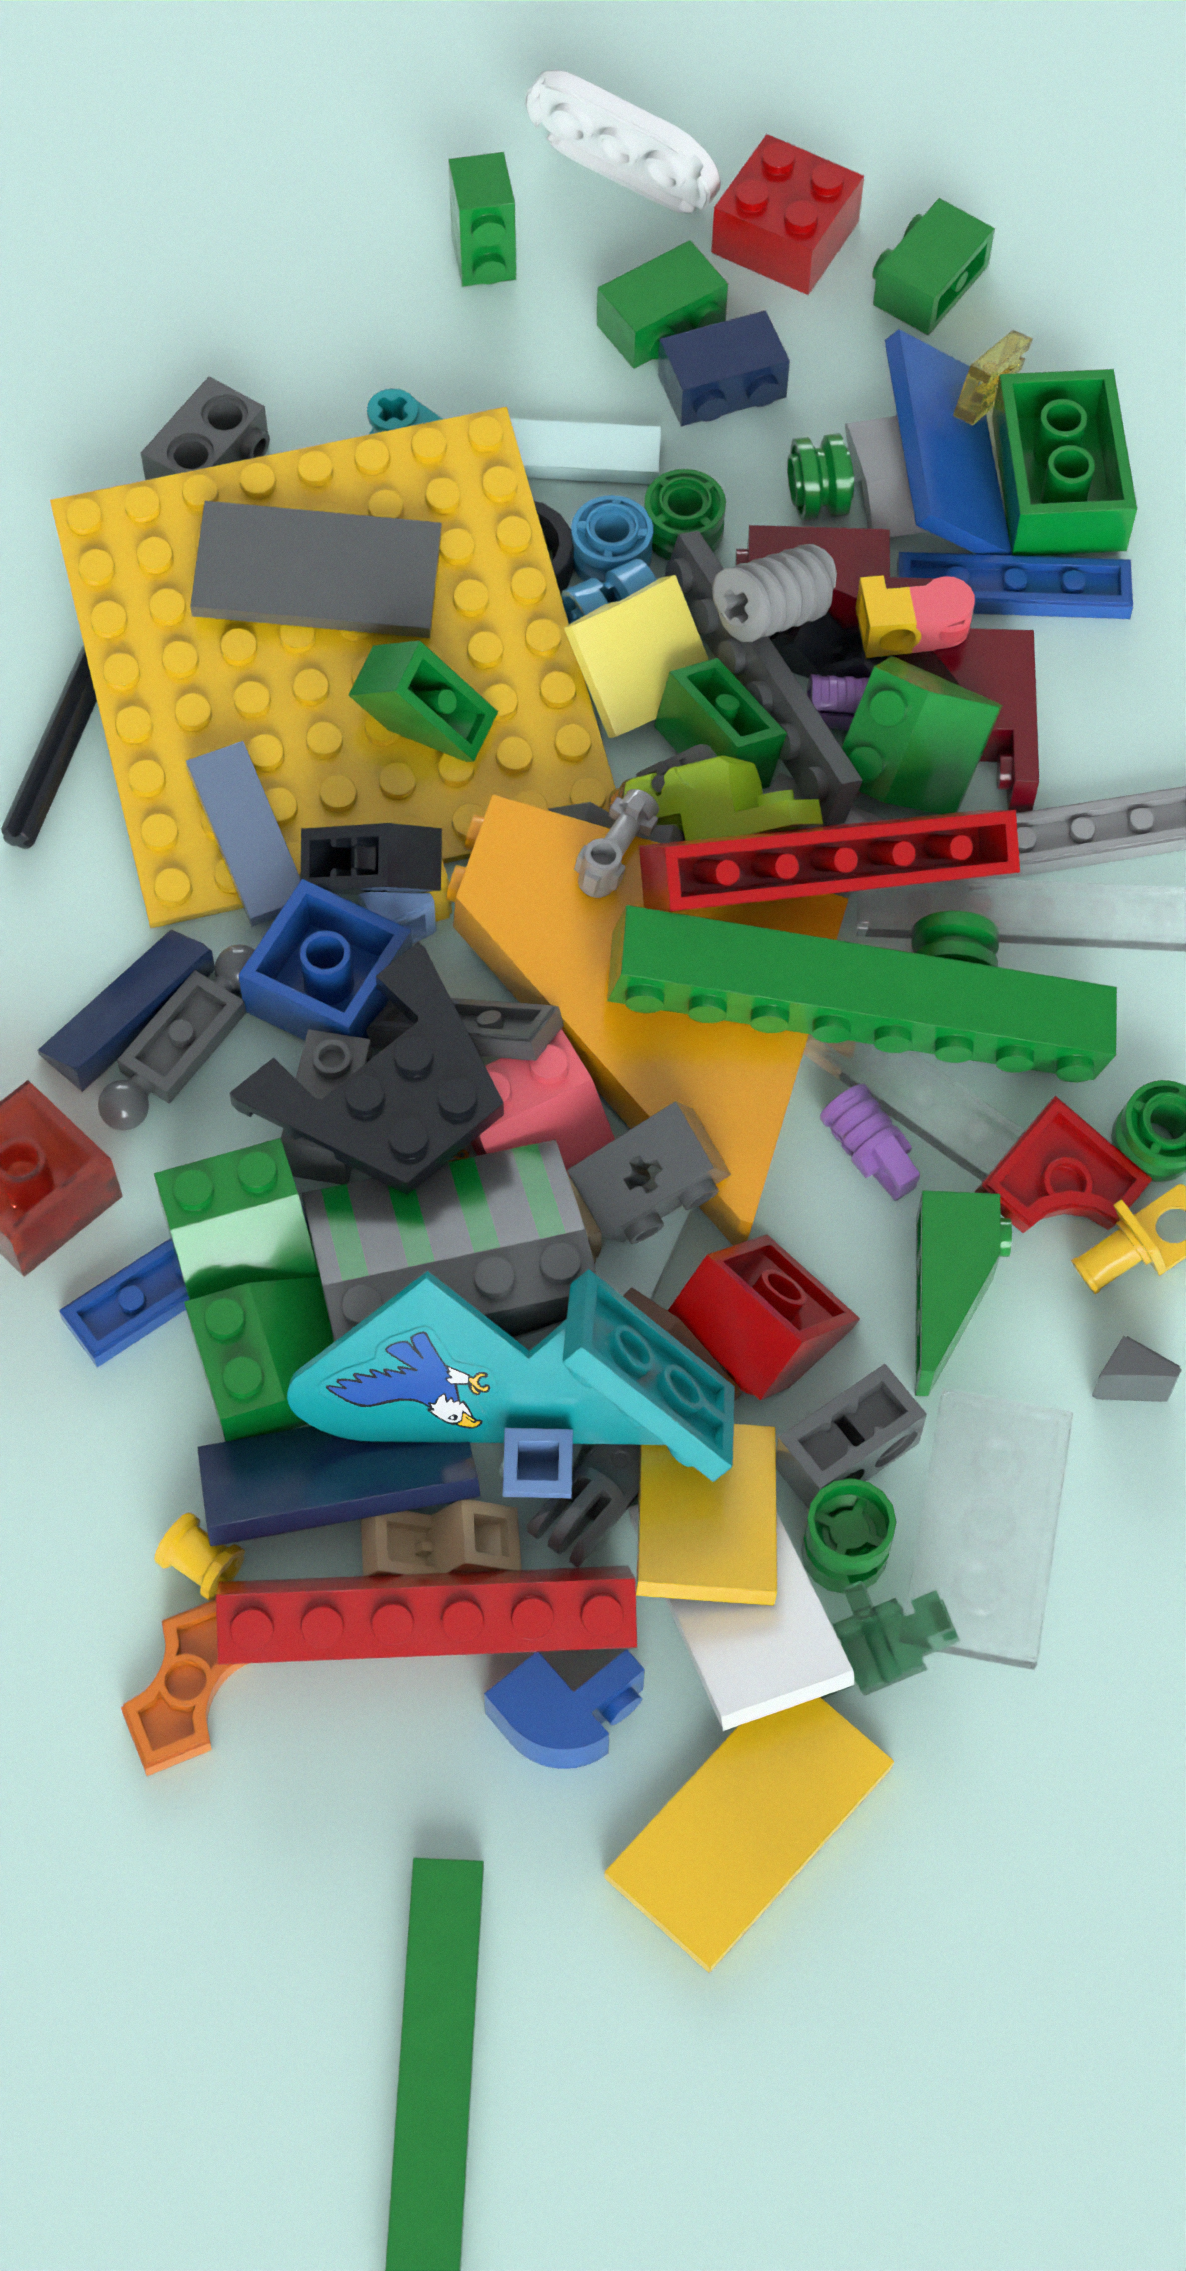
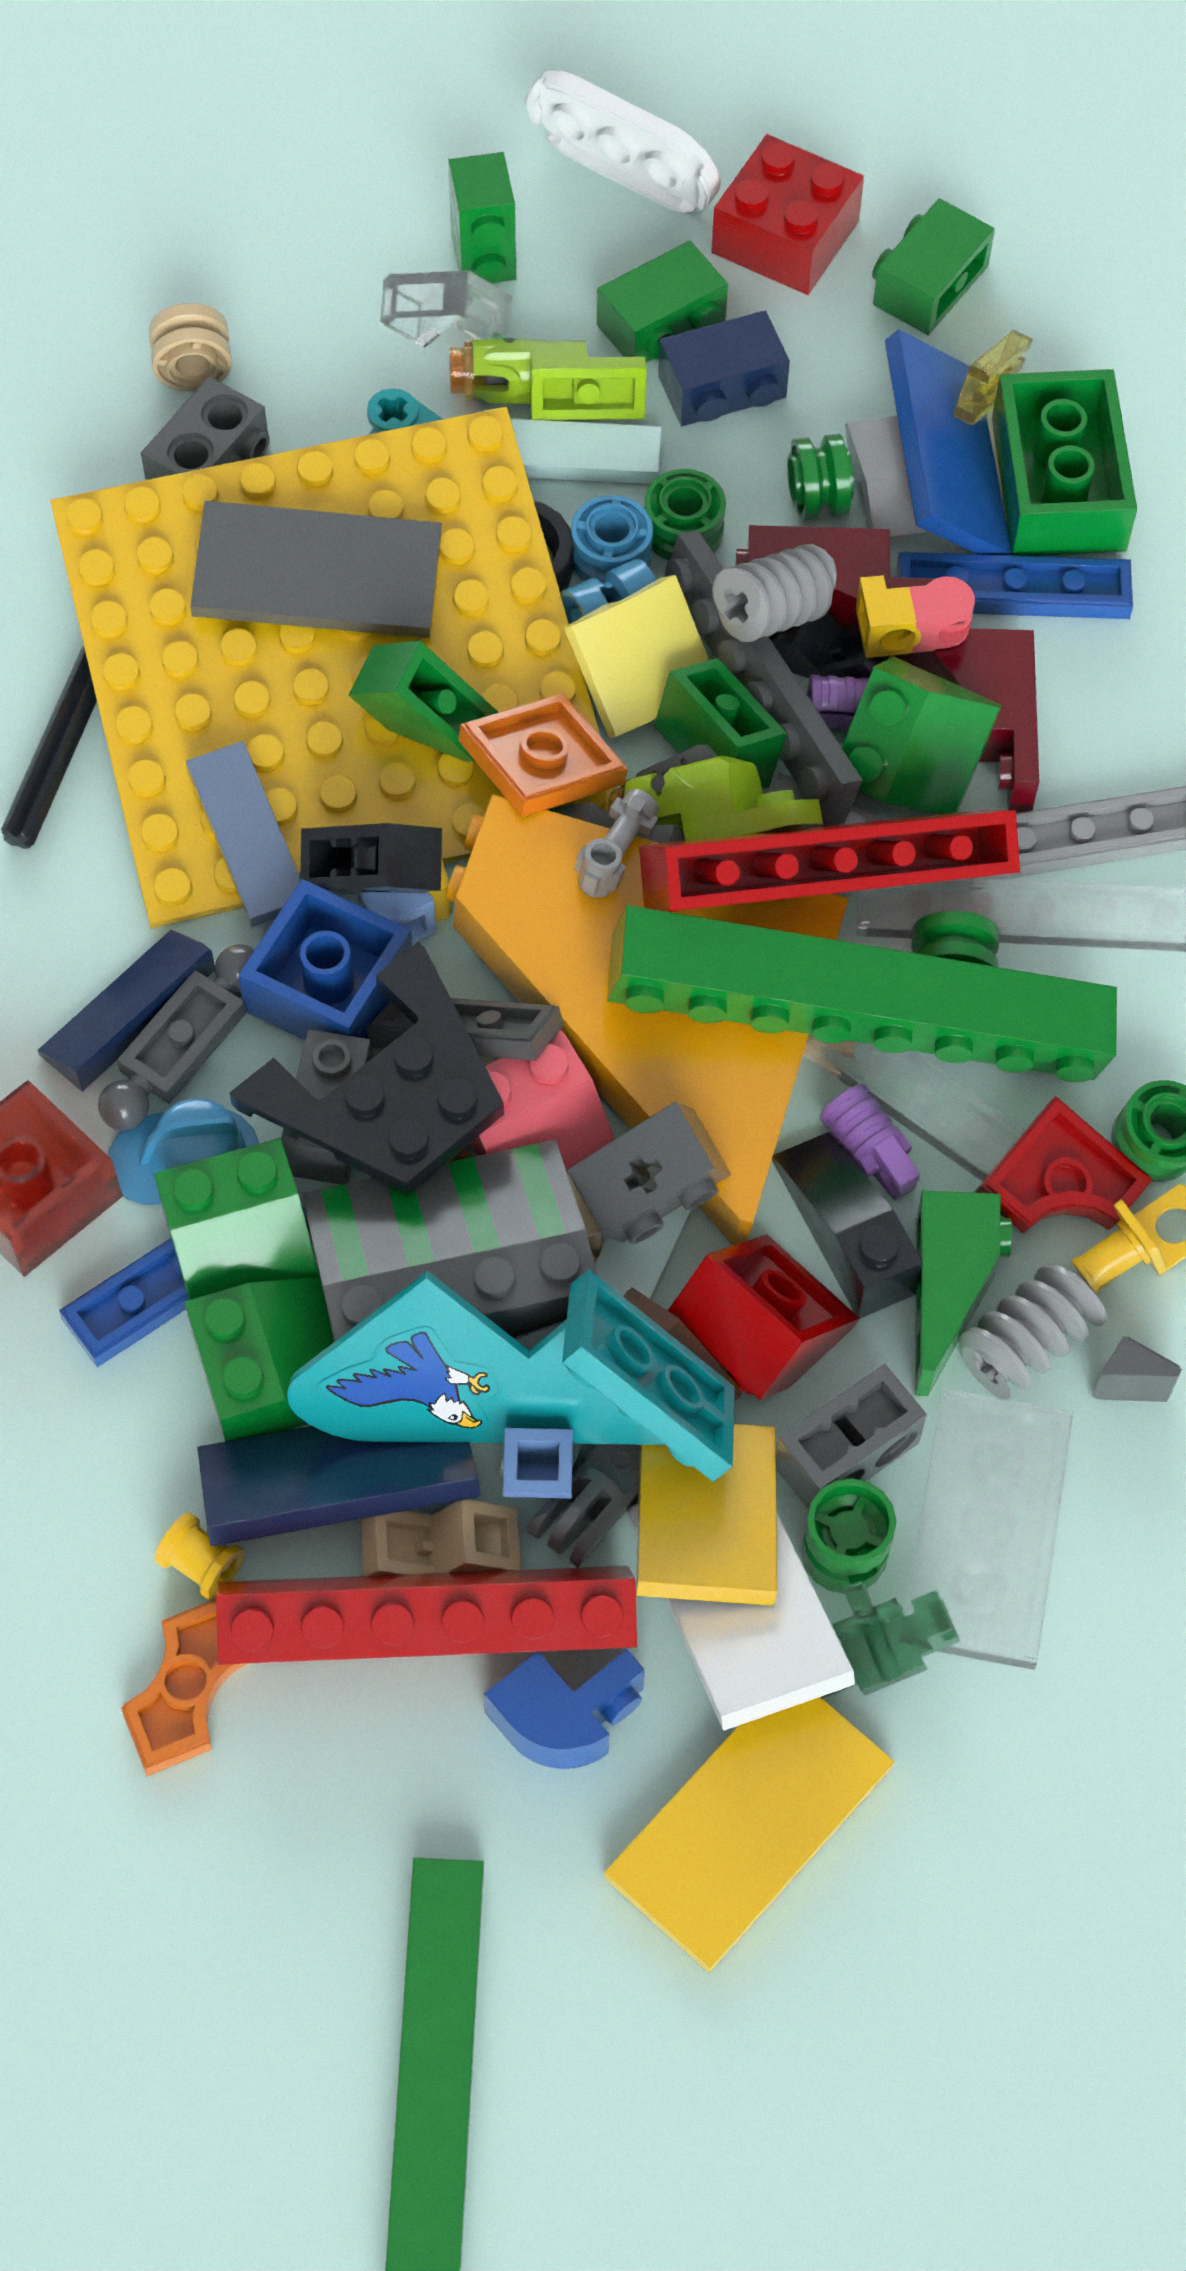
(172, 1138): none -> dark azure piece
(189, 346): none -> tan wheel
(431, 302): none -> clear slope
(542, 754): none -> orange tile
(550, 377): none -> lime plate
(850, 1224): none -> black slope
(1027, 1326): none -> light grey piece

